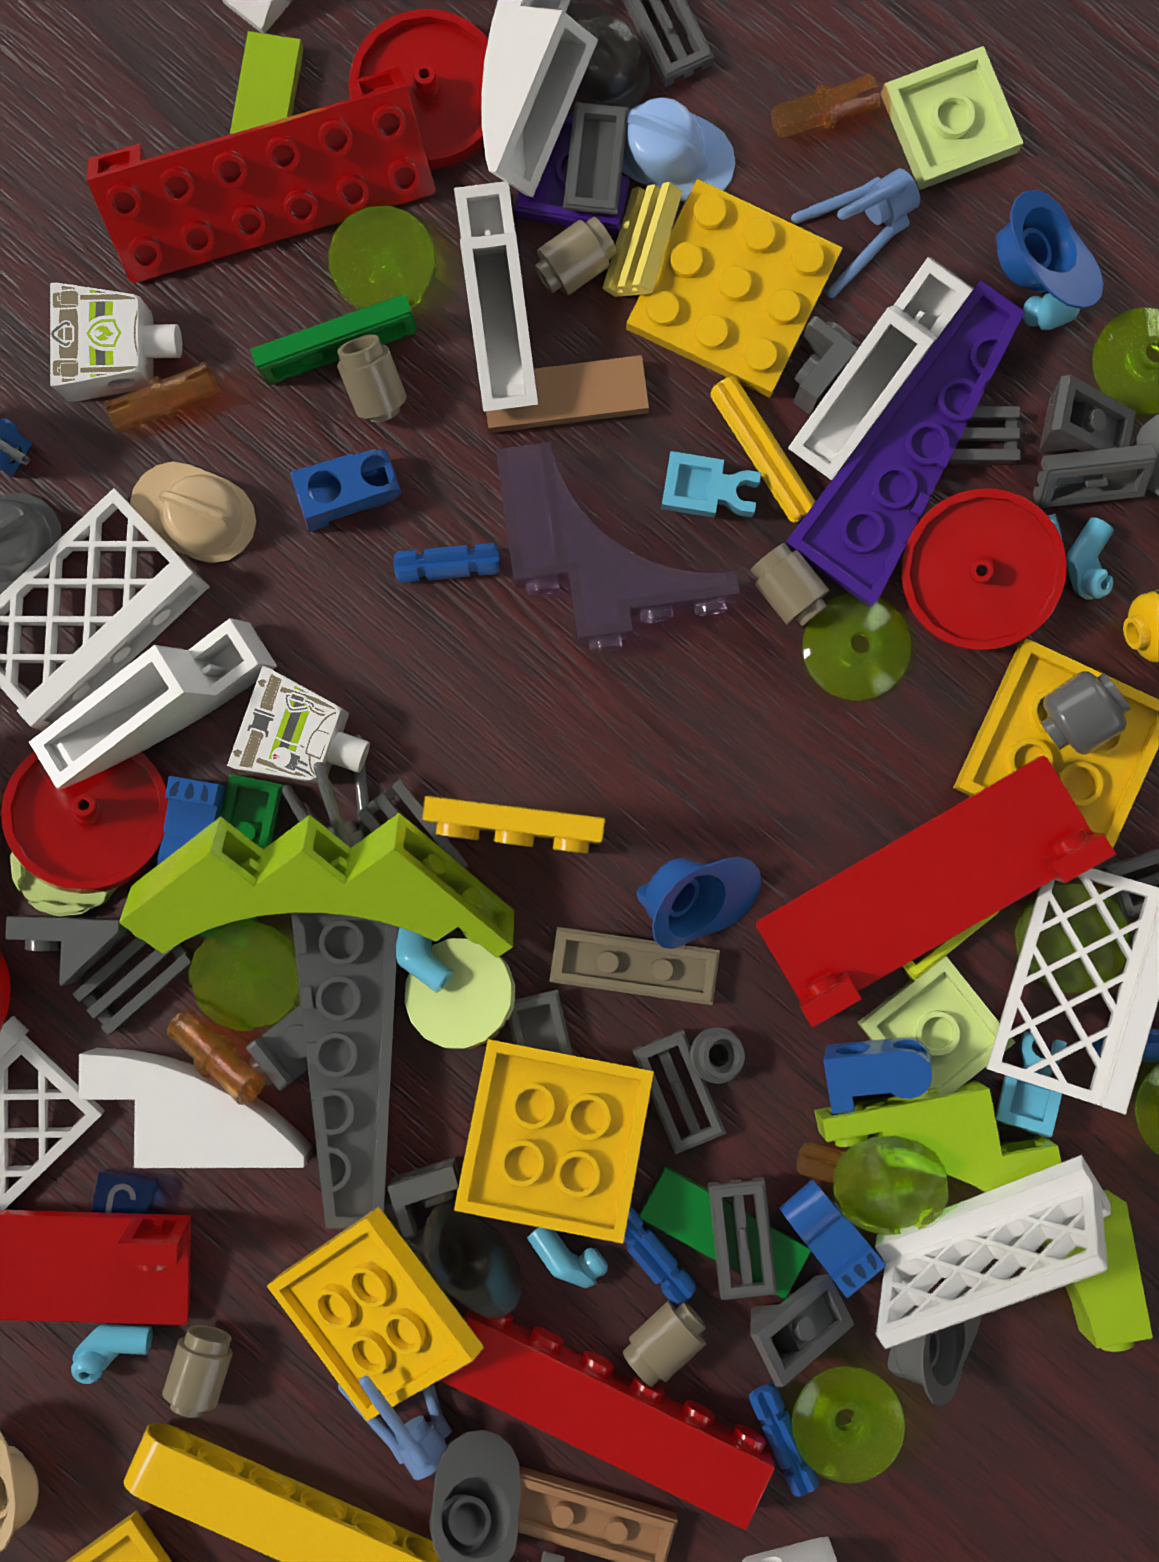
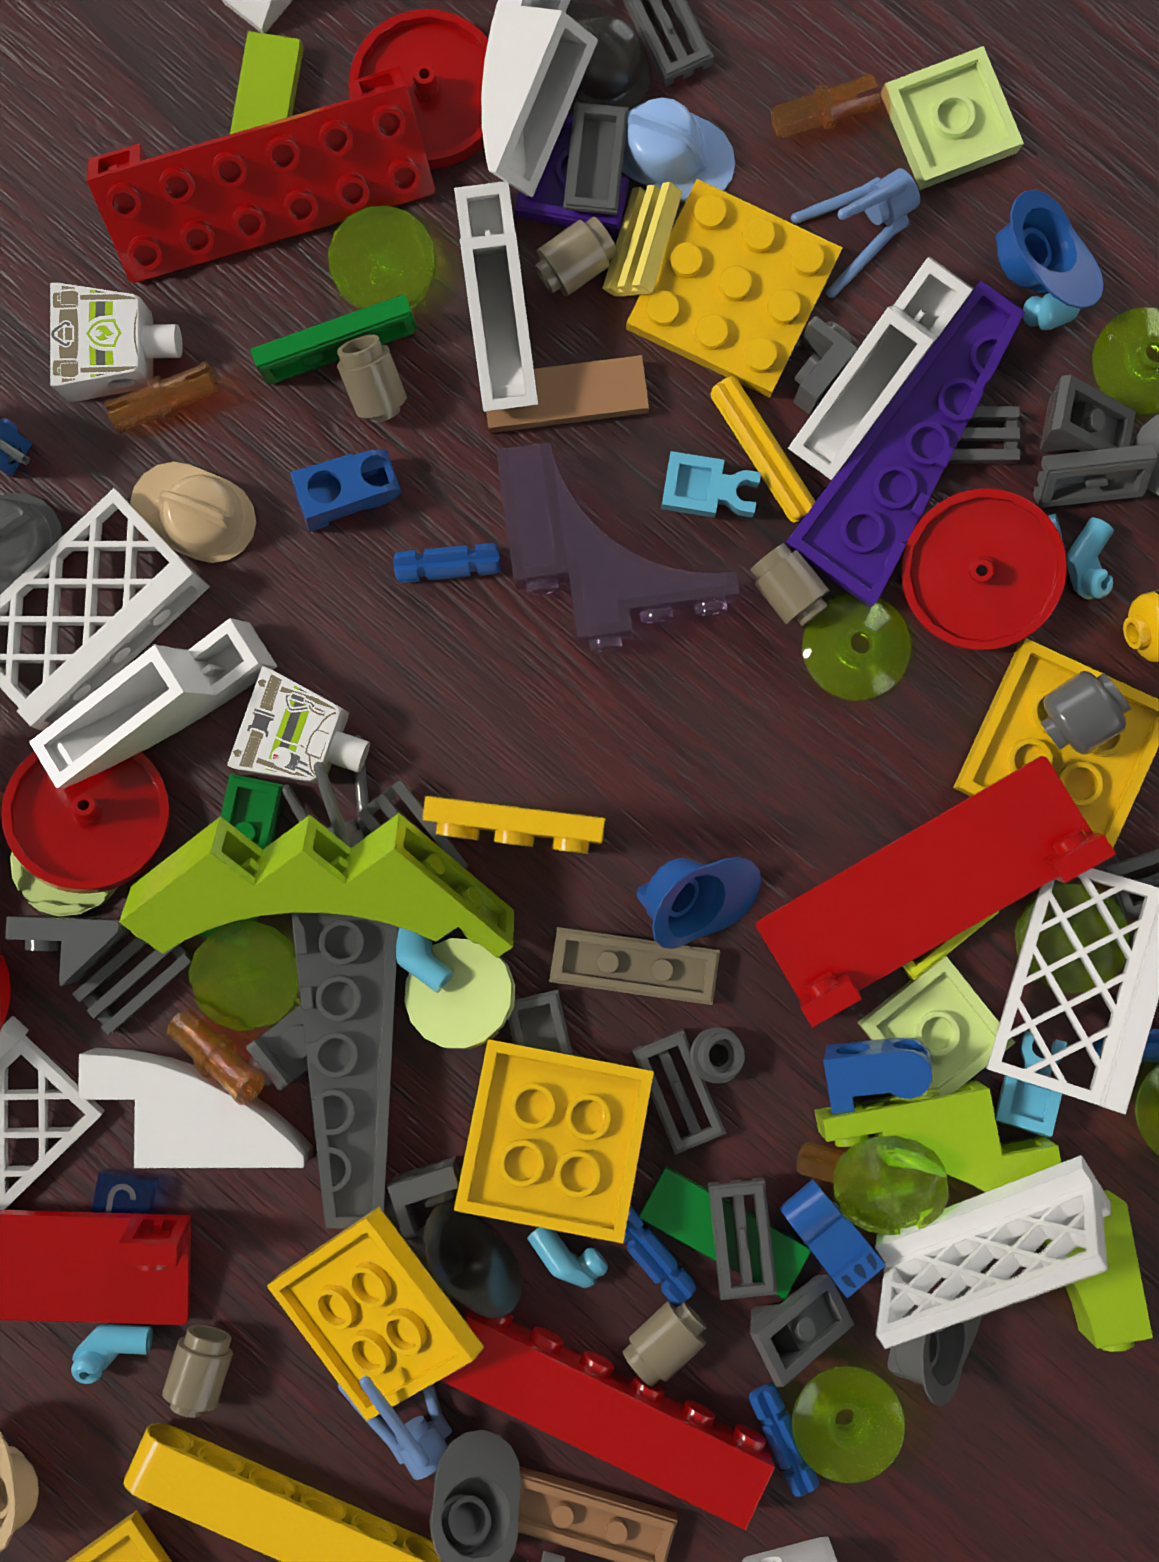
(189, 811): blue leg -> none

